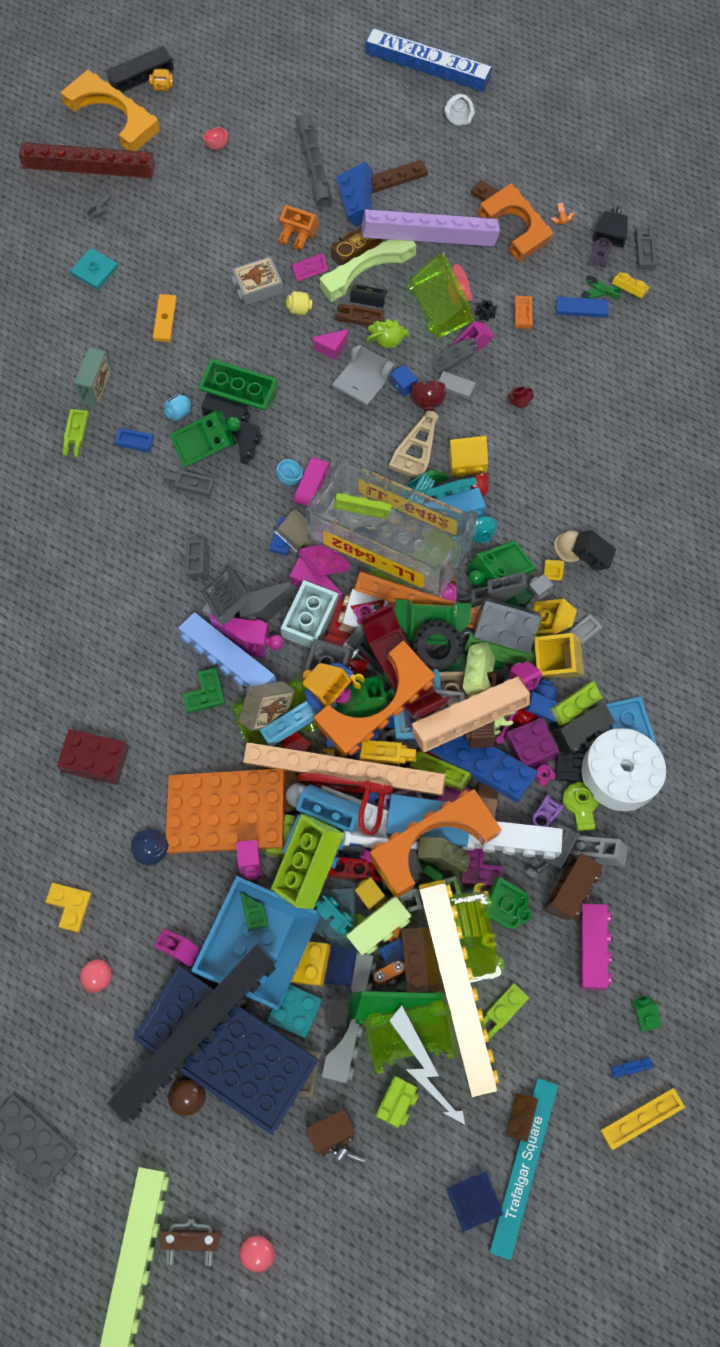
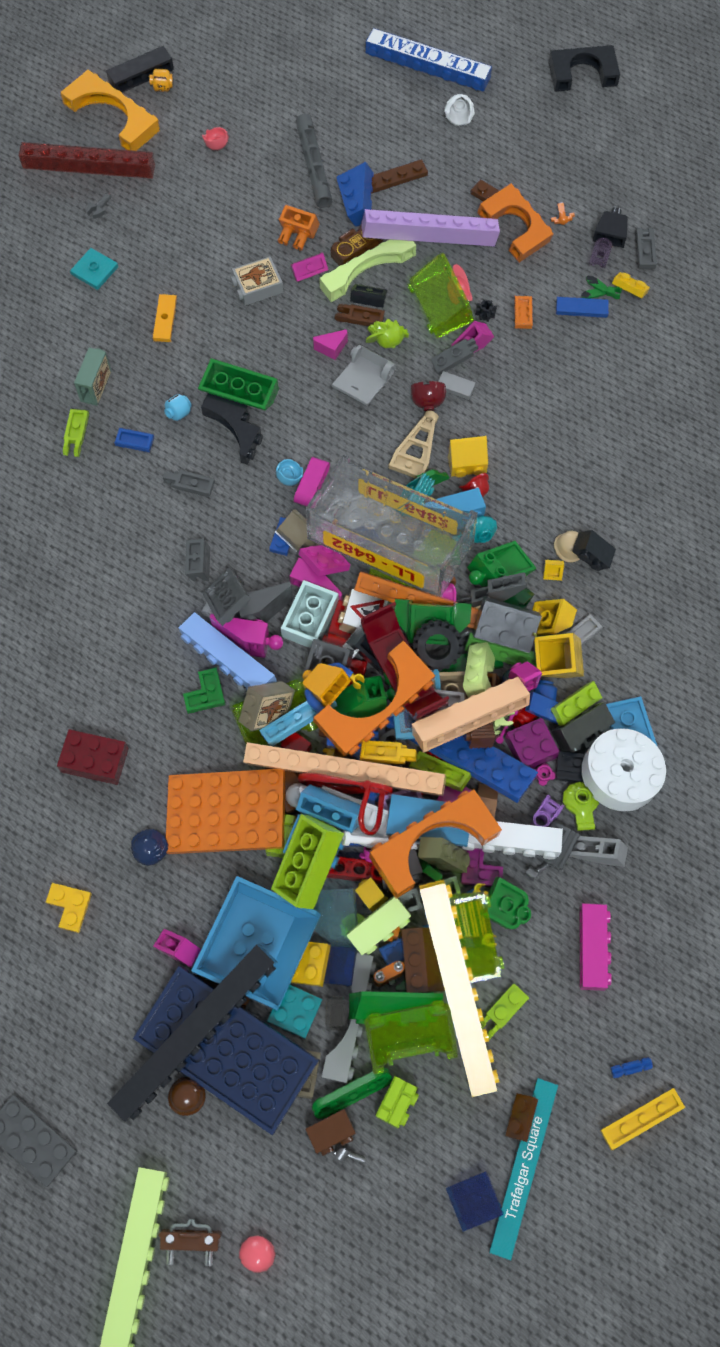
(95, 976): coral hair -> none
(201, 438): green slope -> none
(249, 860): dark pink brick -> none
(254, 913): green tile -> none
(298, 303): light yellow head -> none
(341, 920): teal hinge -> none
(344, 696): dark pink plate -> none
(350, 1093): none -> green plate
(362, 506): lime plate -> none
(362, 609): dark pink plate -> none
(402, 380): blue brick -> none
(405, 1029): white sticker -> none
(452, 488): teal plate -> none
(521, 397): dark red plate -> none
(540, 587): light grey plate -> none
(573, 887): reddish brown slope -> none
(600, 57): none -> black arch
(646, 1013): green bracket -> none

